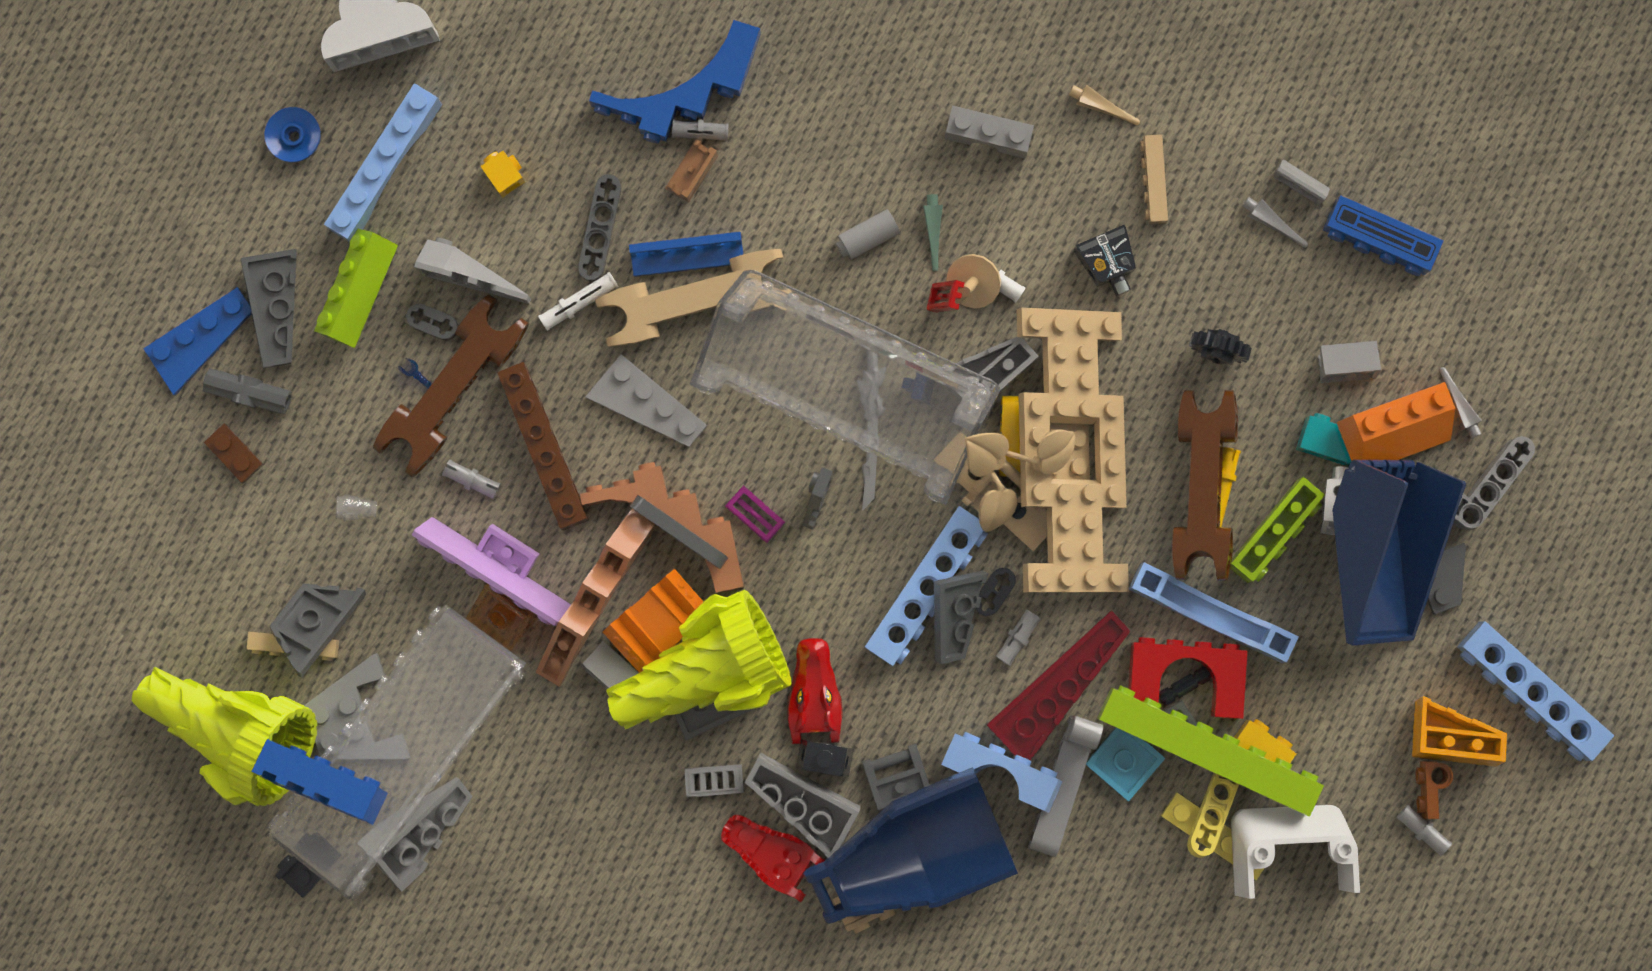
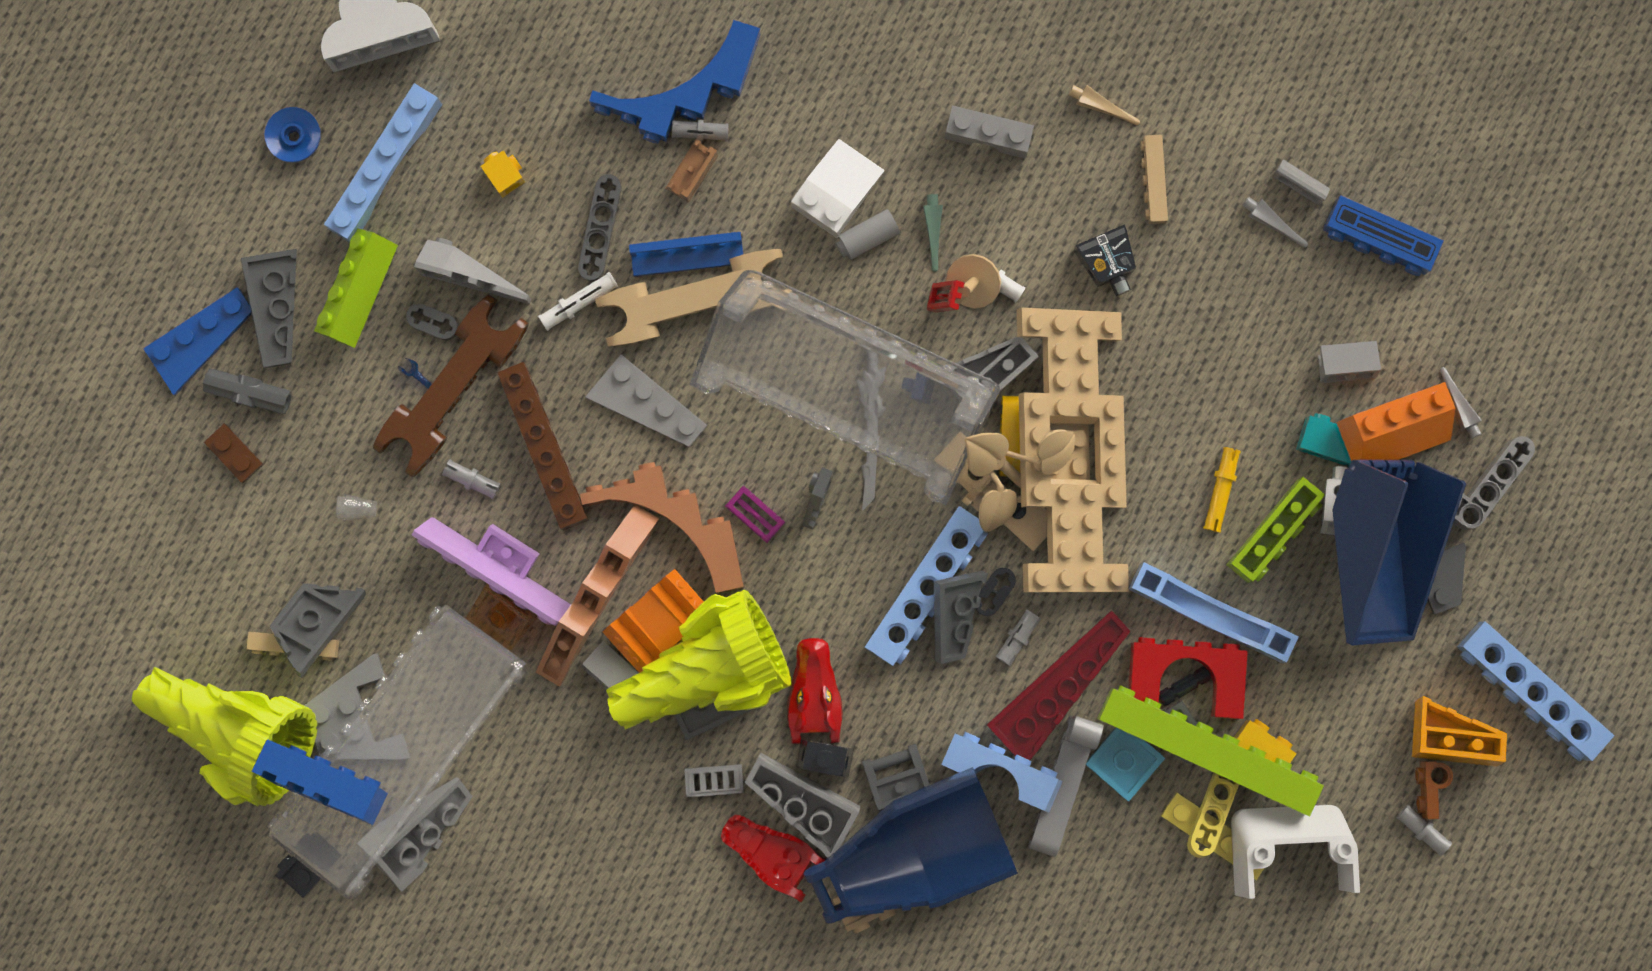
(679, 531): dark grey beam -> none
(836, 188): none -> white slope
(1203, 532): reddish brown piece -> none
(1220, 347): black gear -> none

